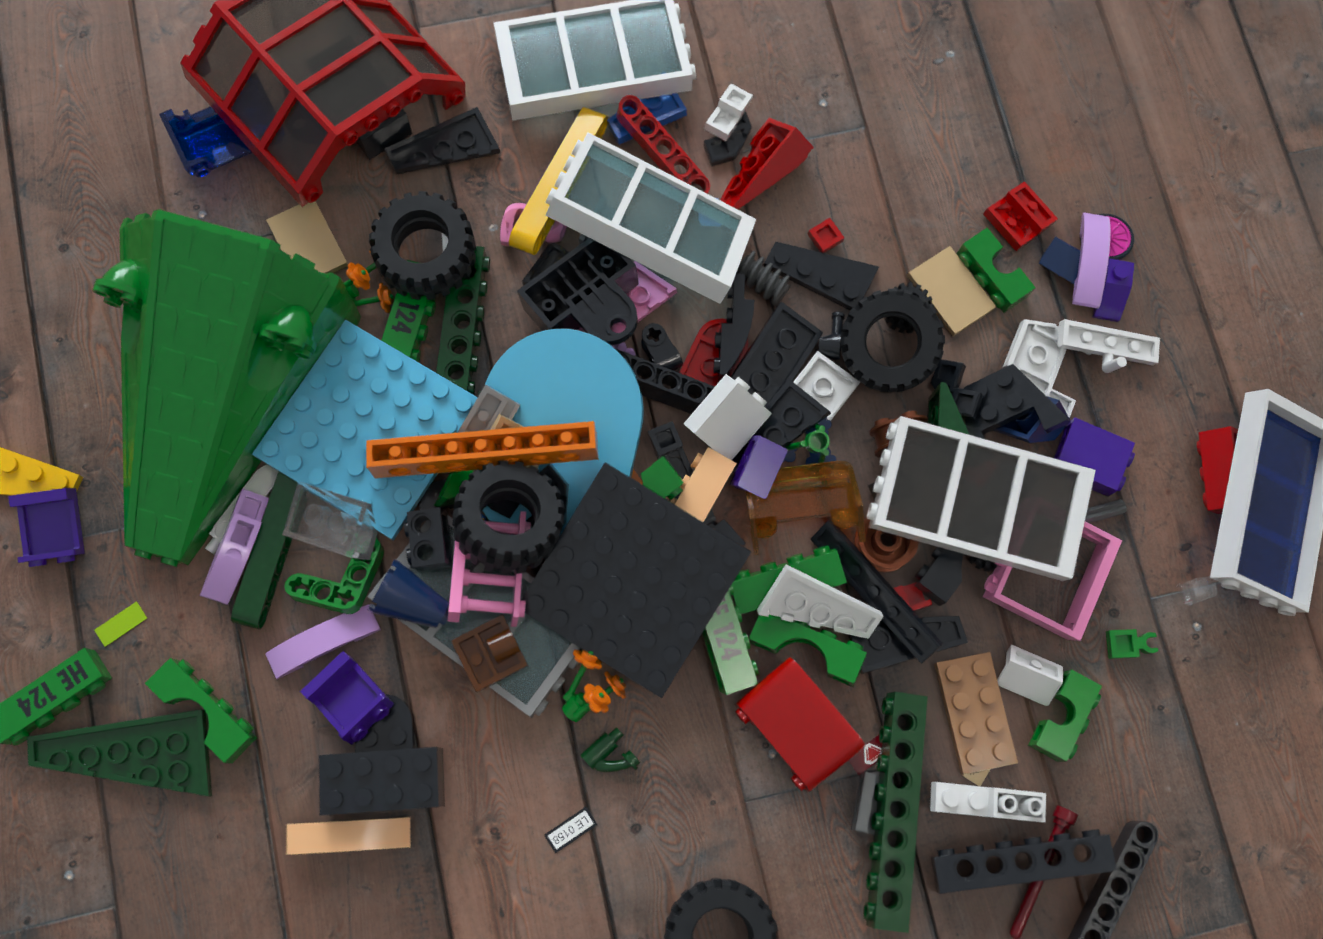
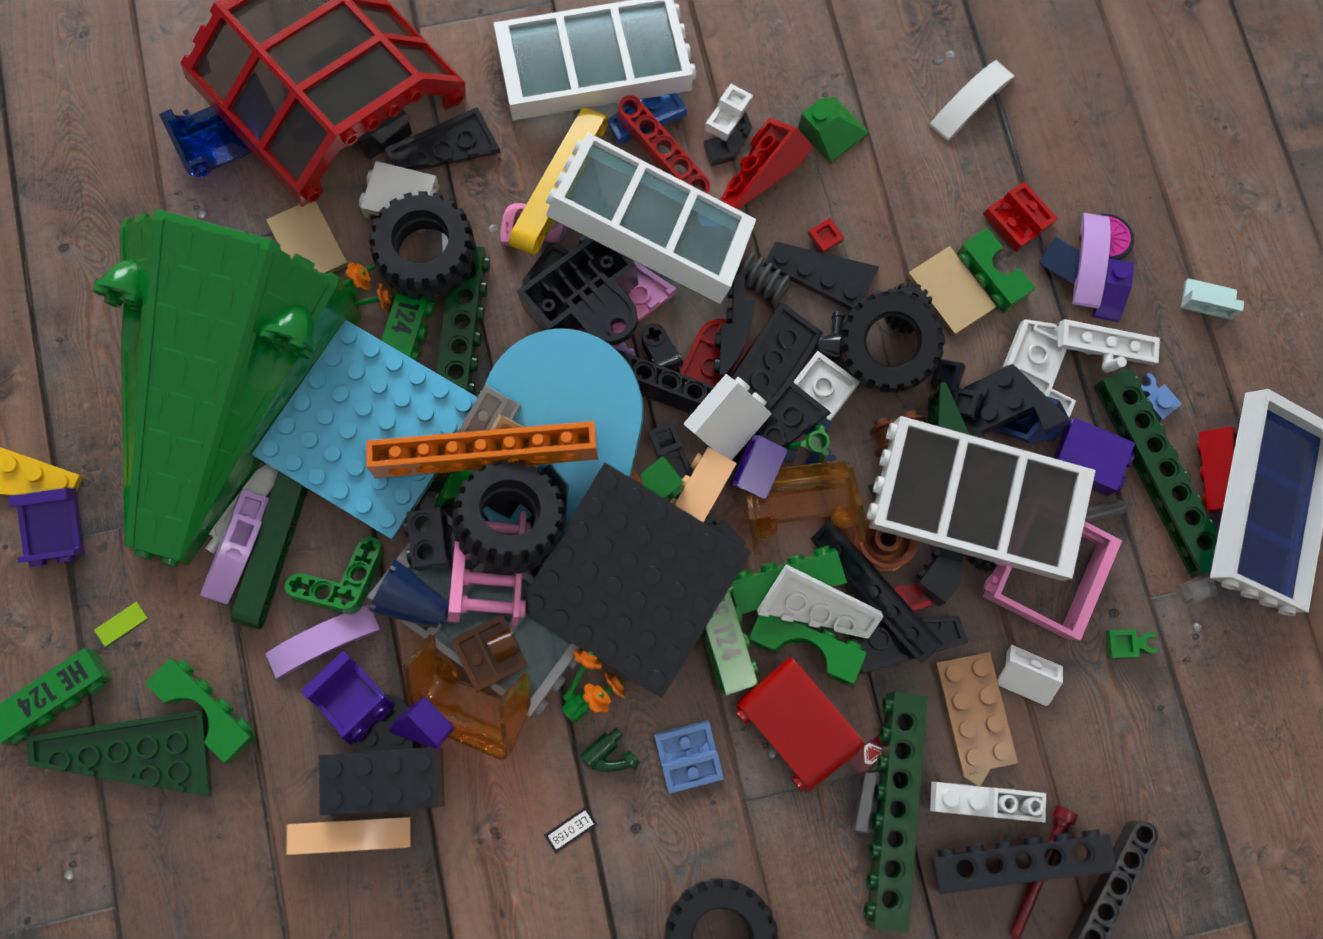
(331, 521): clear slope -> none
(391, 182): none -> white panel
(423, 724): none -> dark purple slope
(478, 719): none -> clear orange windscreen
(688, 756): none -> medium blue slope
(831, 128): none -> green slope
(970, 99): none -> white slope
(1079, 697): green arch -> none
(1147, 466): none -> dark green brick
(1162, 398): none -> medium blue plate
(1211, 299): none -> light aqua panel

